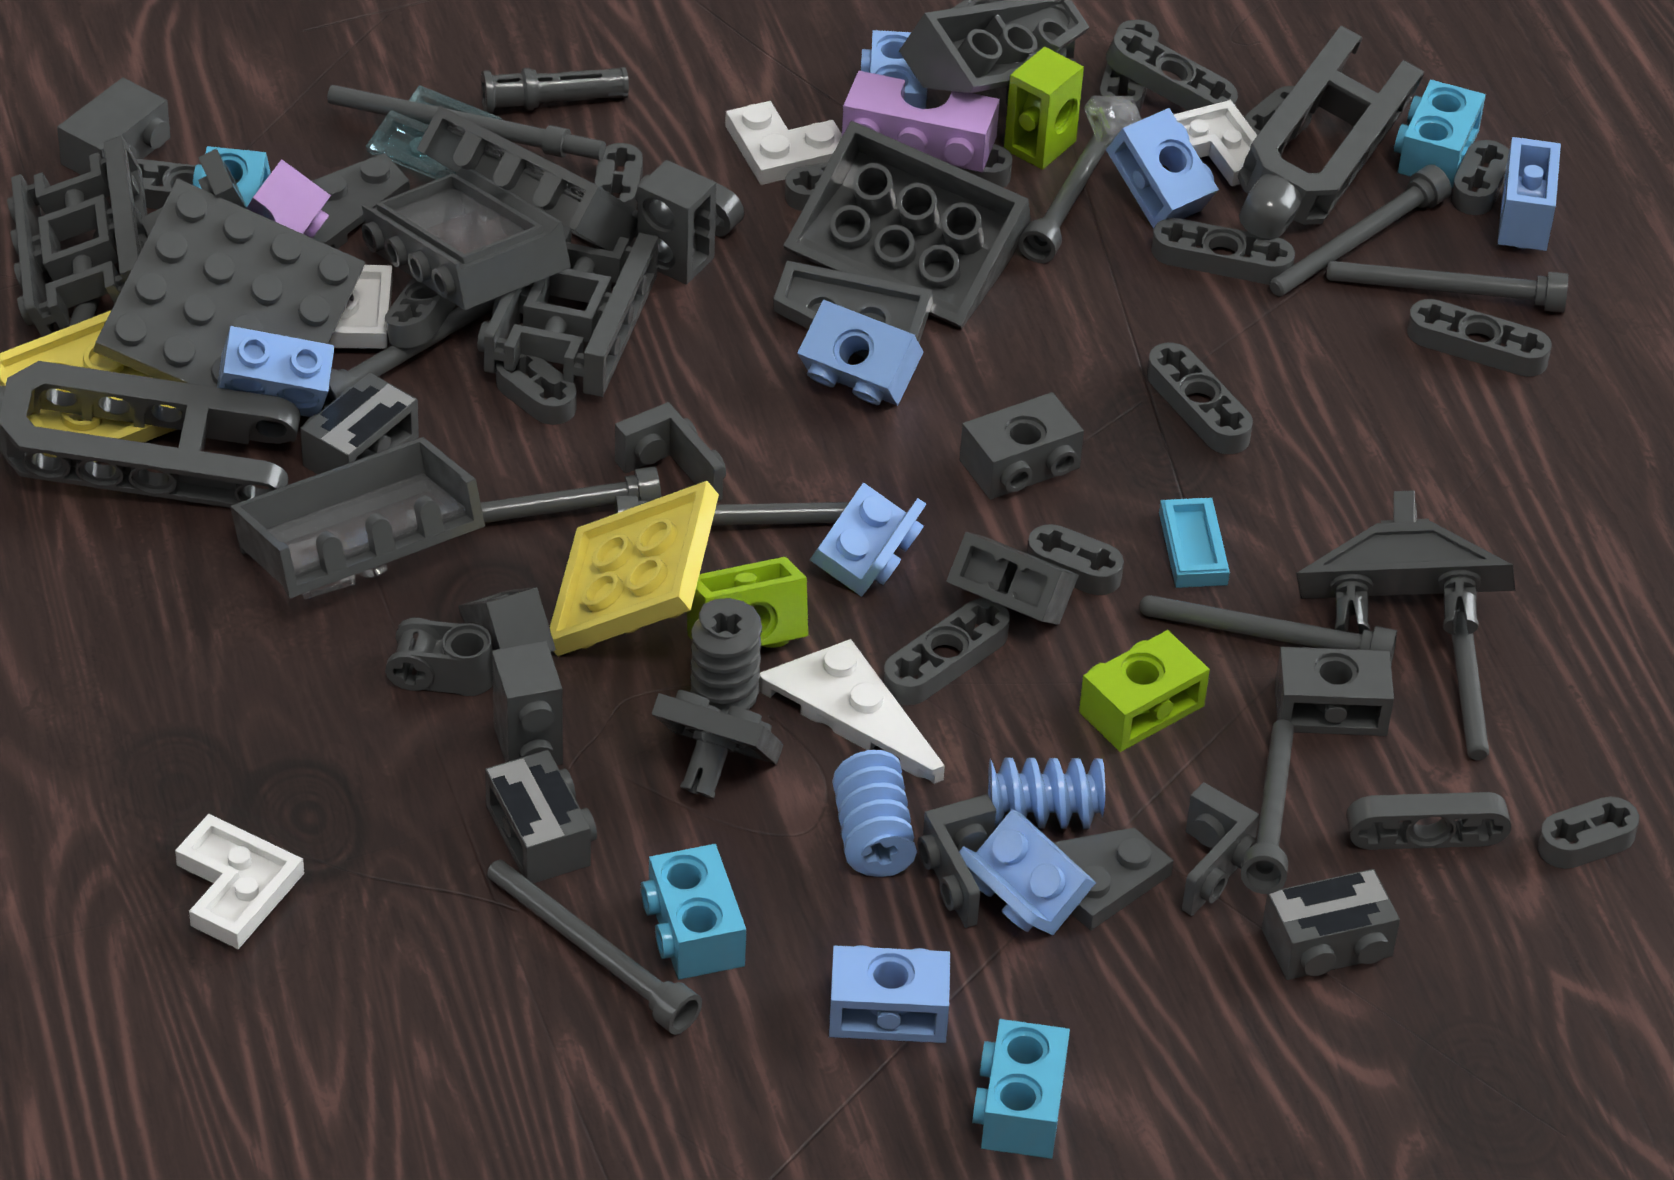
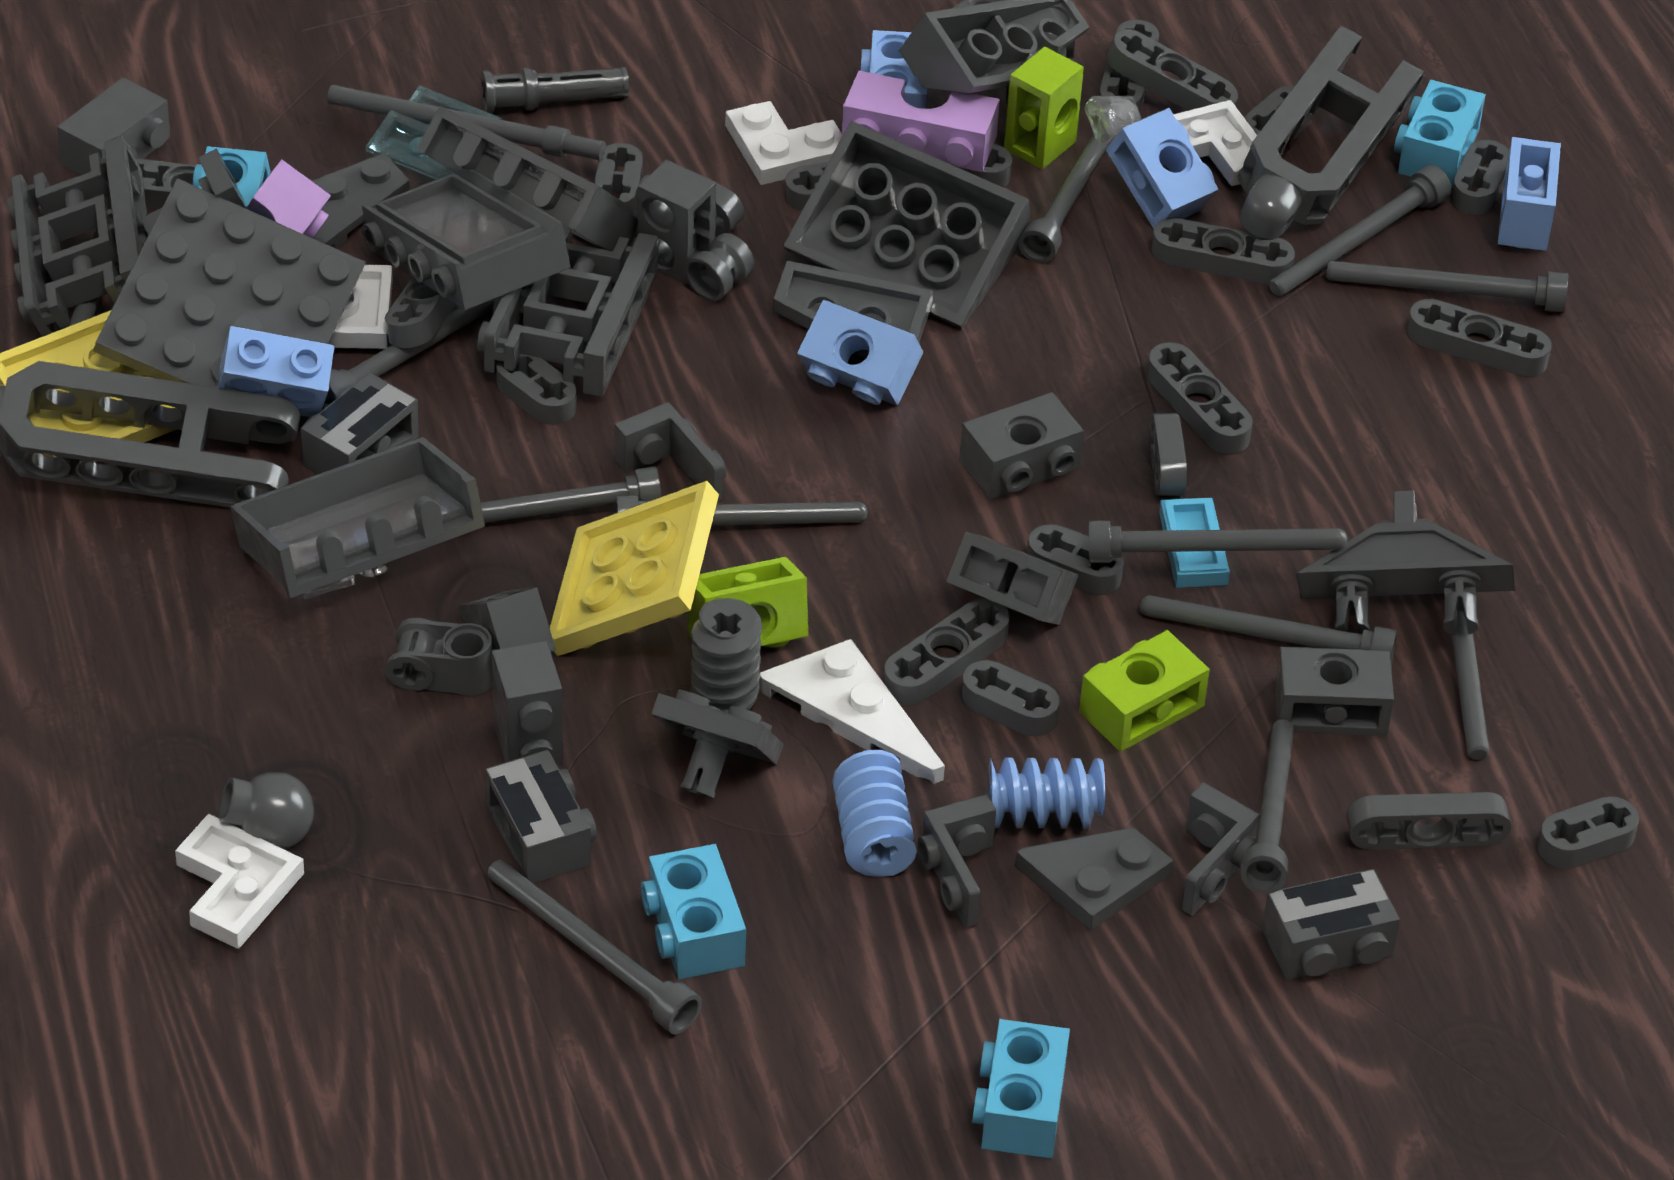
(269, 807): none -> dark grey piece
(726, 262): none -> dark grey wheel
(865, 538): light blue bracket -> none
(889, 994): light blue brick -> none
(1010, 698): none -> dark grey beam
(1028, 874): light blue bracket -> none
(1110, 541): none -> dark grey piece
(1167, 454): none -> dark grey beam

